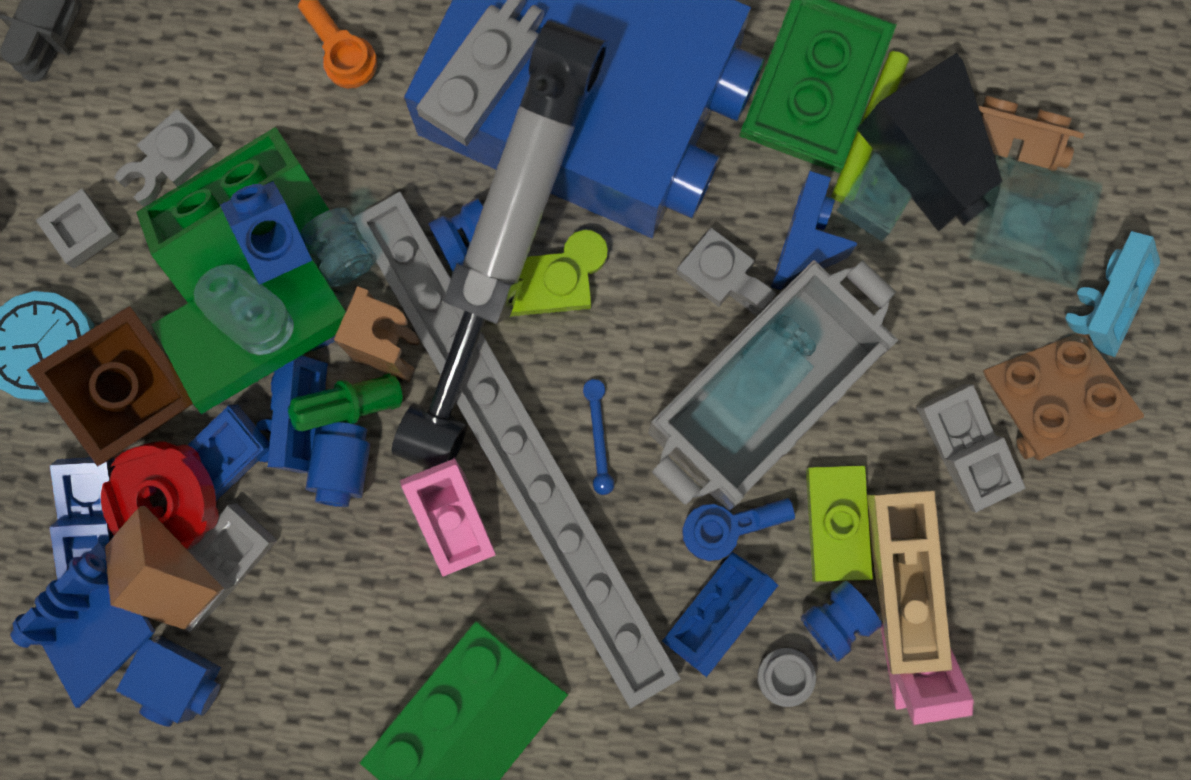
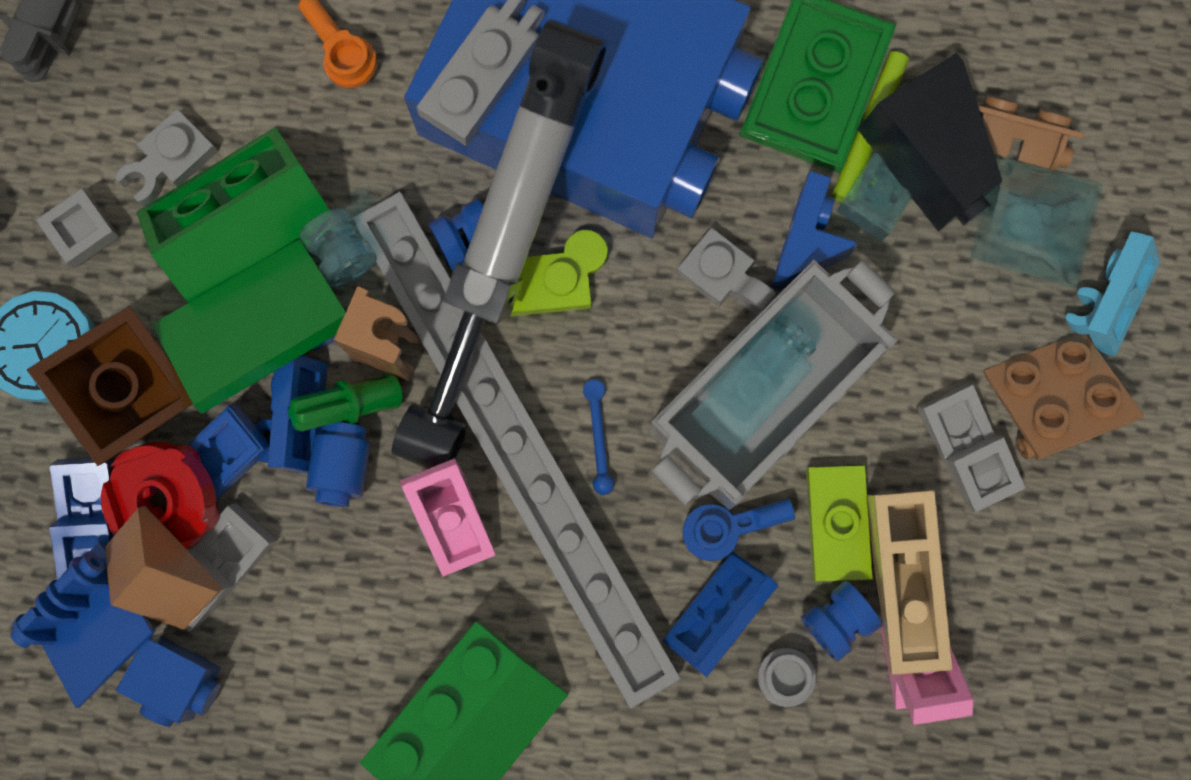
(233, 303): clear light blue plate -> none
(272, 252): blue brick -> none

